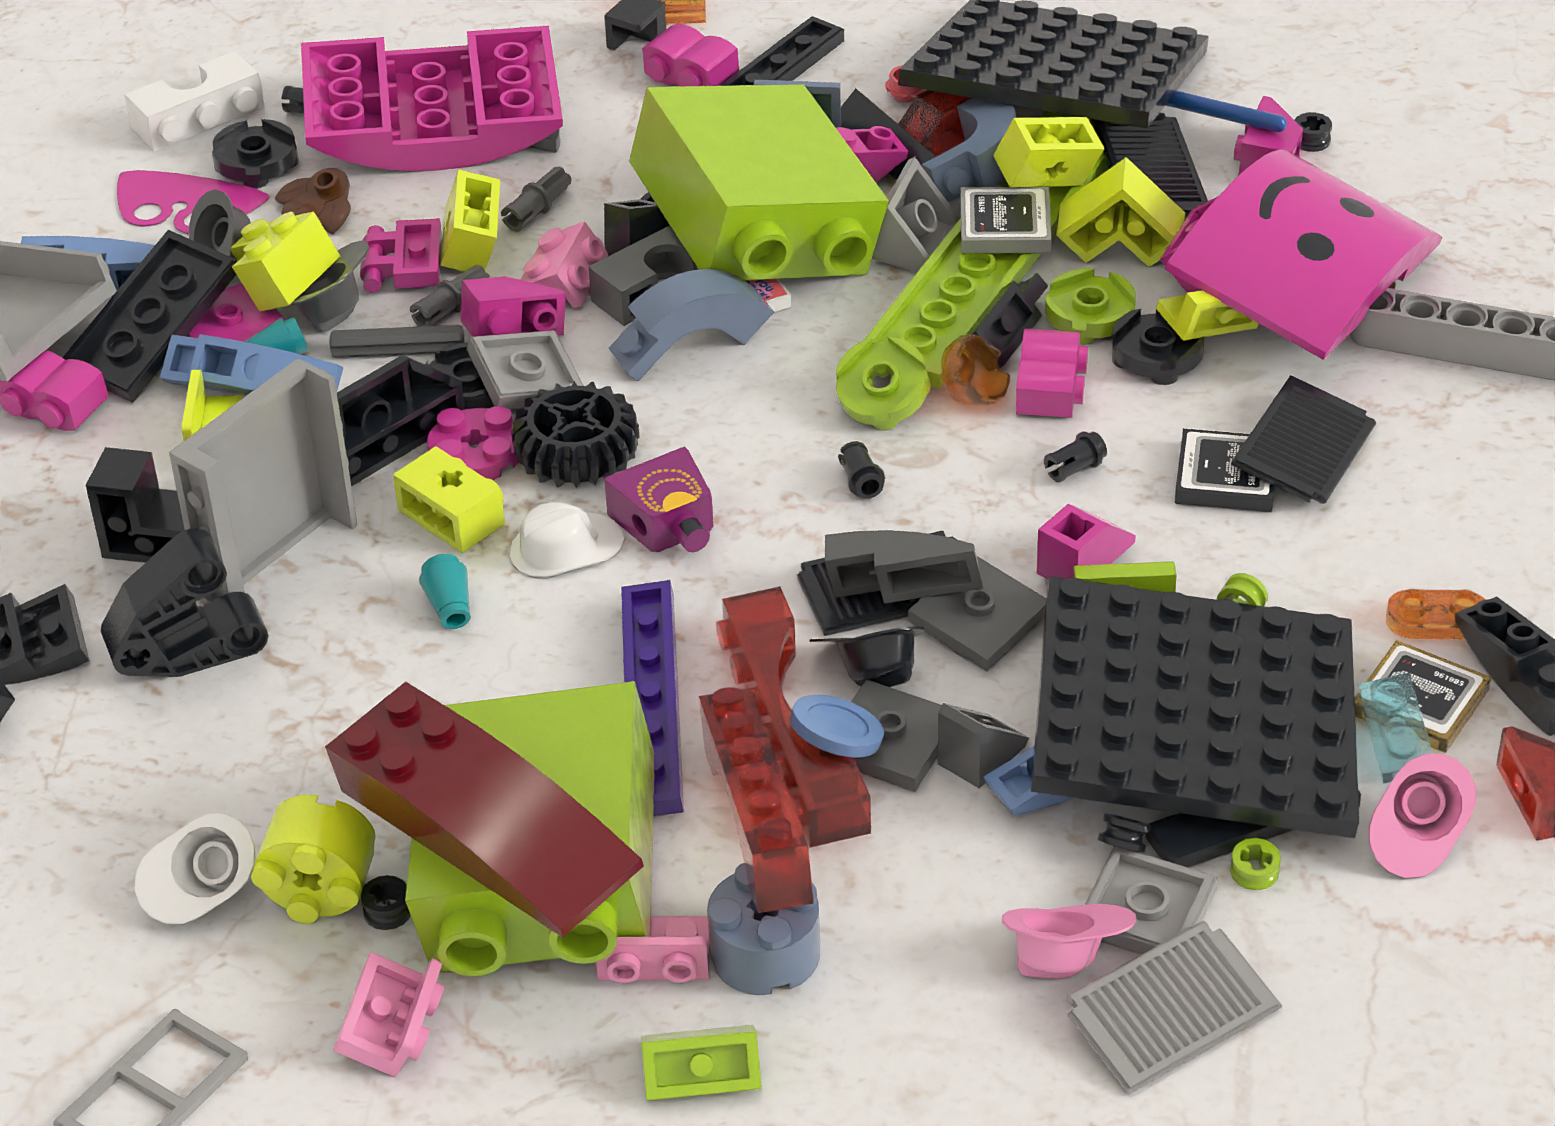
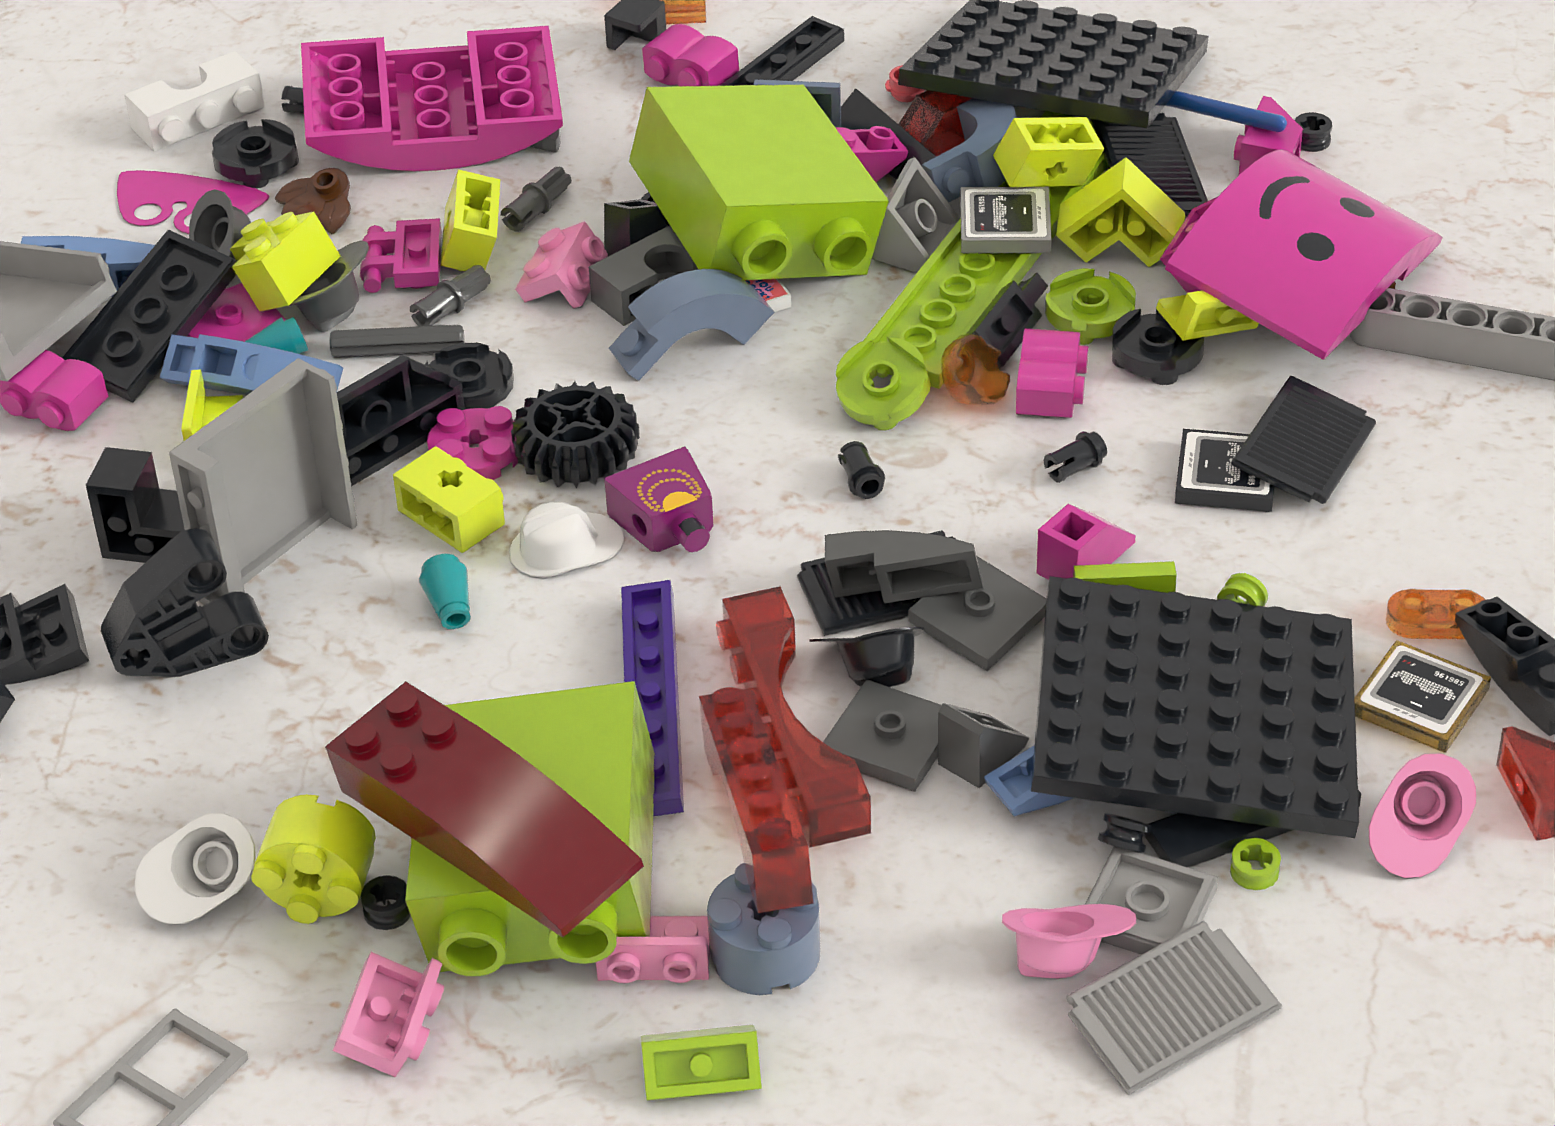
(510, 307): dark pink slope -> none
(520, 365): light grey tile -> none
(836, 726): medium blue piece -> none
(1393, 722): clear light blue plate -> none

